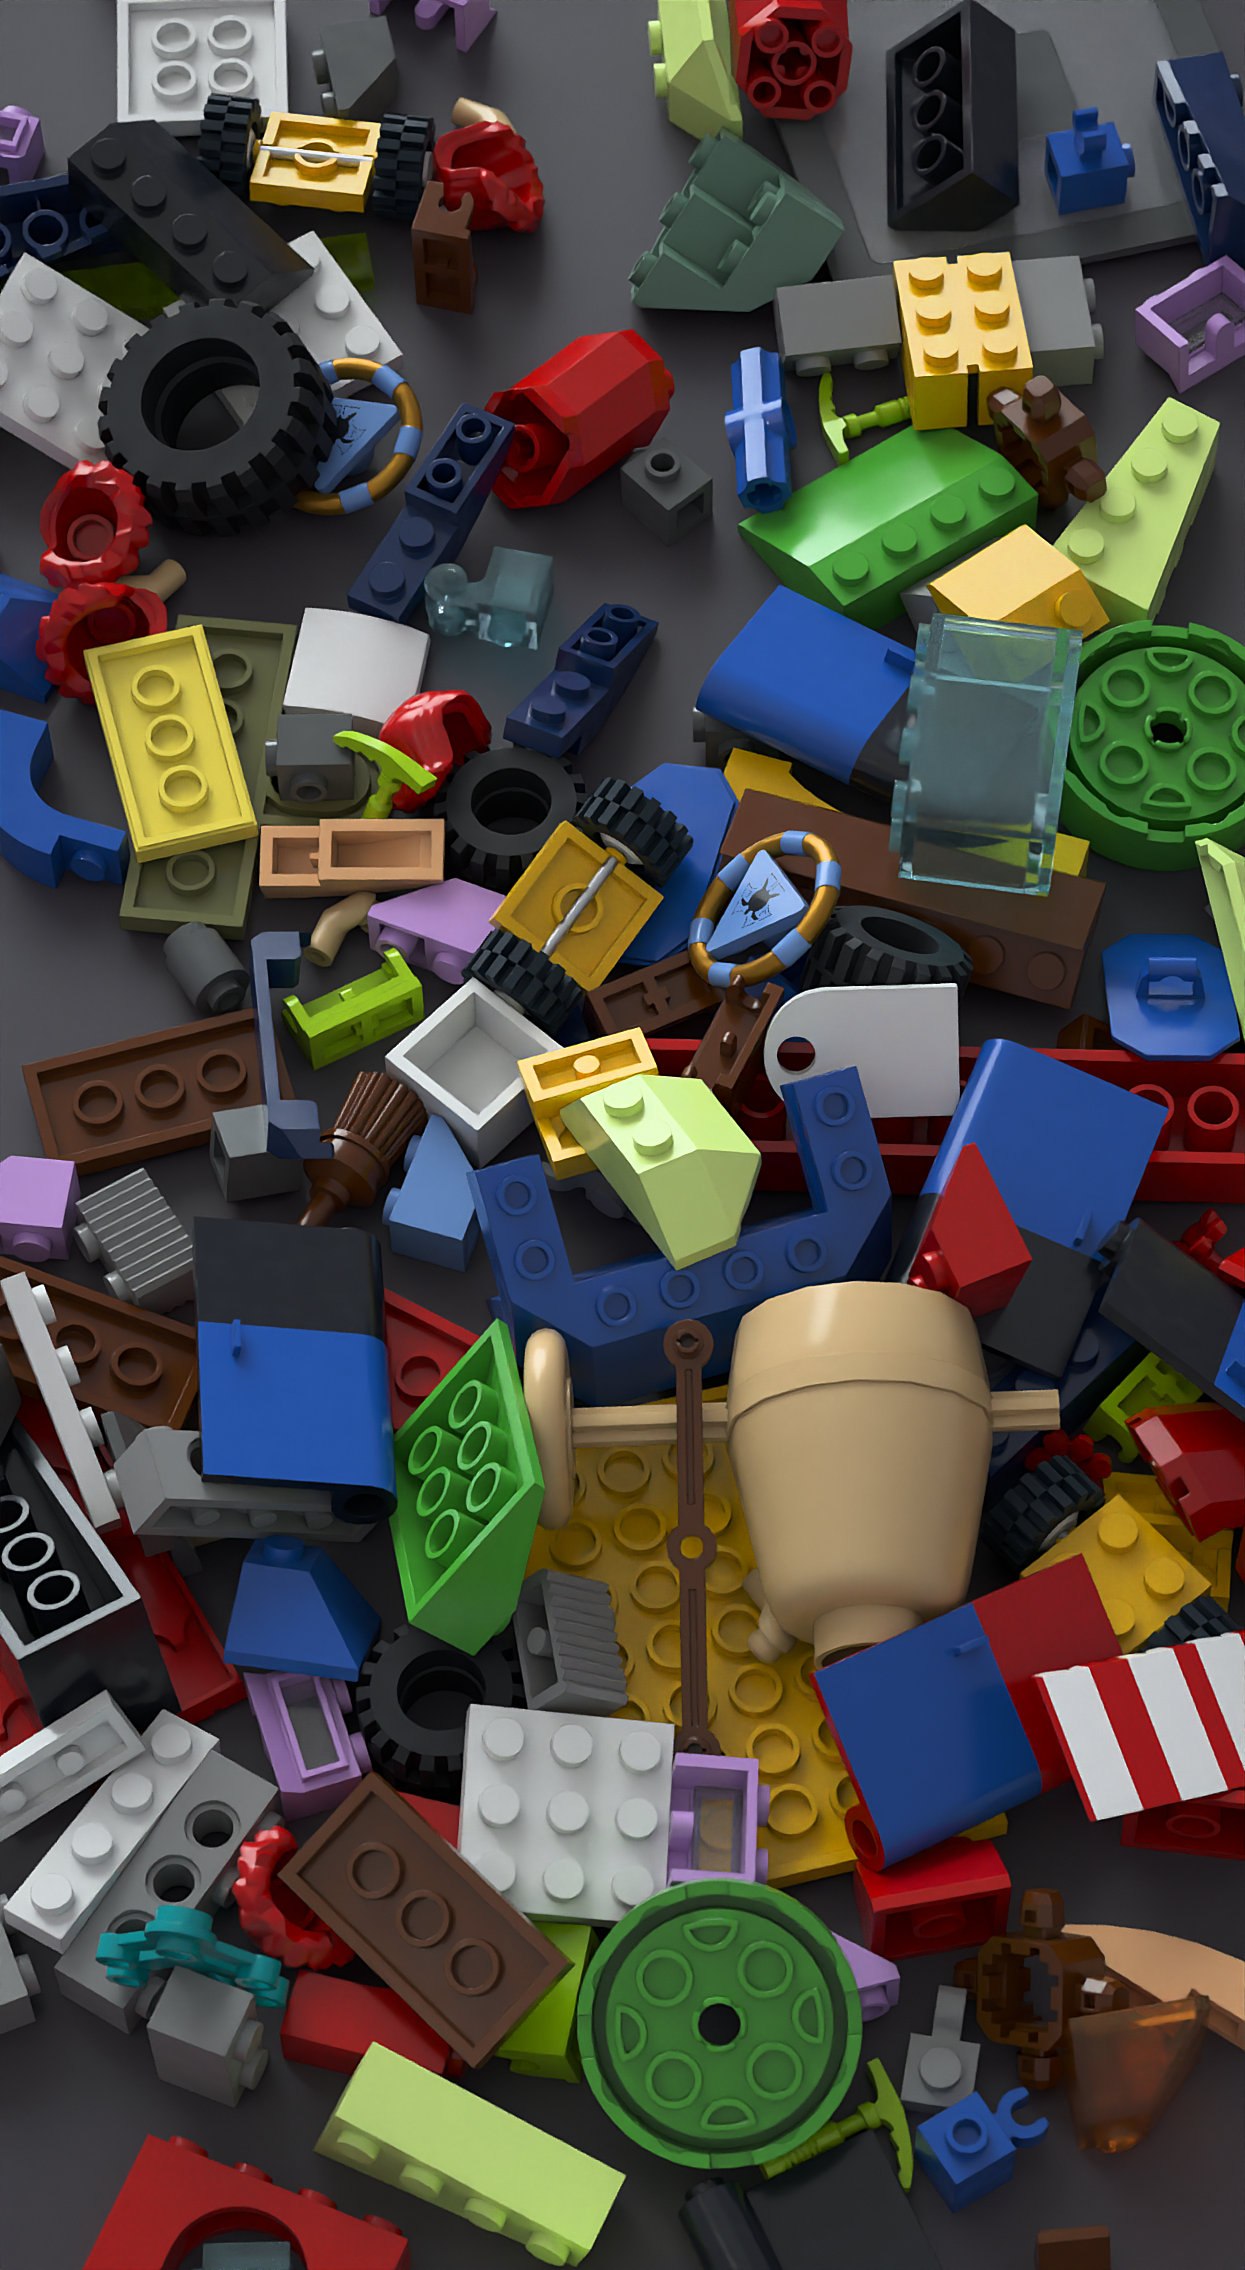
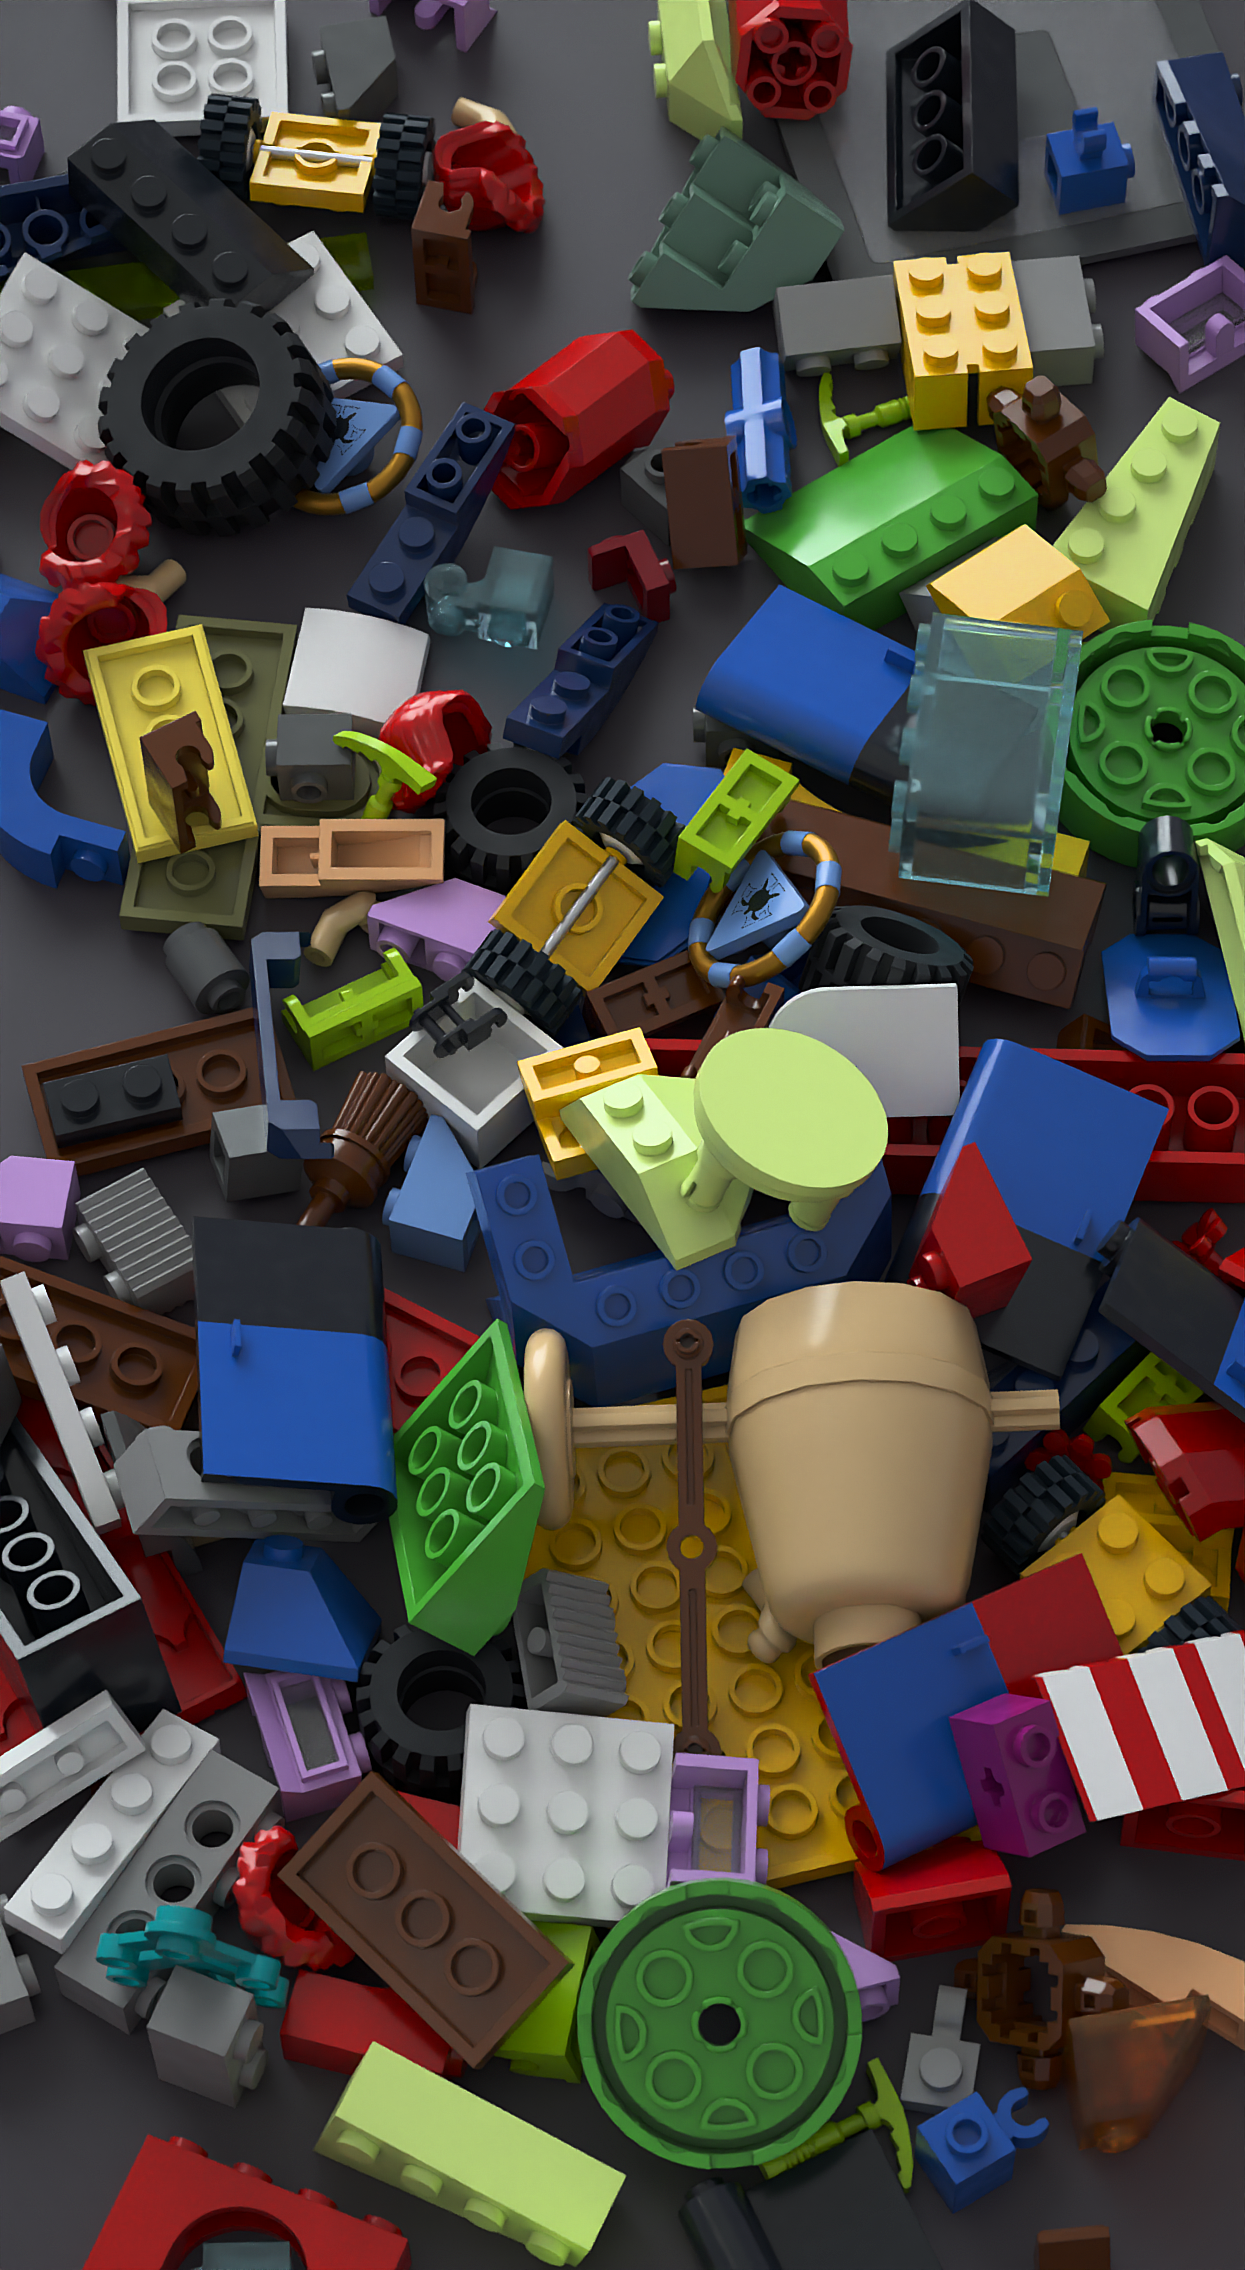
(112, 1101): none -> black plate
(177, 777): none -> reddish brown hinge
(468, 1032): none -> black piece
(635, 562): none -> dark red bracket
(704, 503): none -> reddish brown hinge
(733, 818): none -> lime hinge
(784, 1122): none -> yellowish green piece
(1017, 1774): none -> magenta brick
(1166, 887): none -> black piece

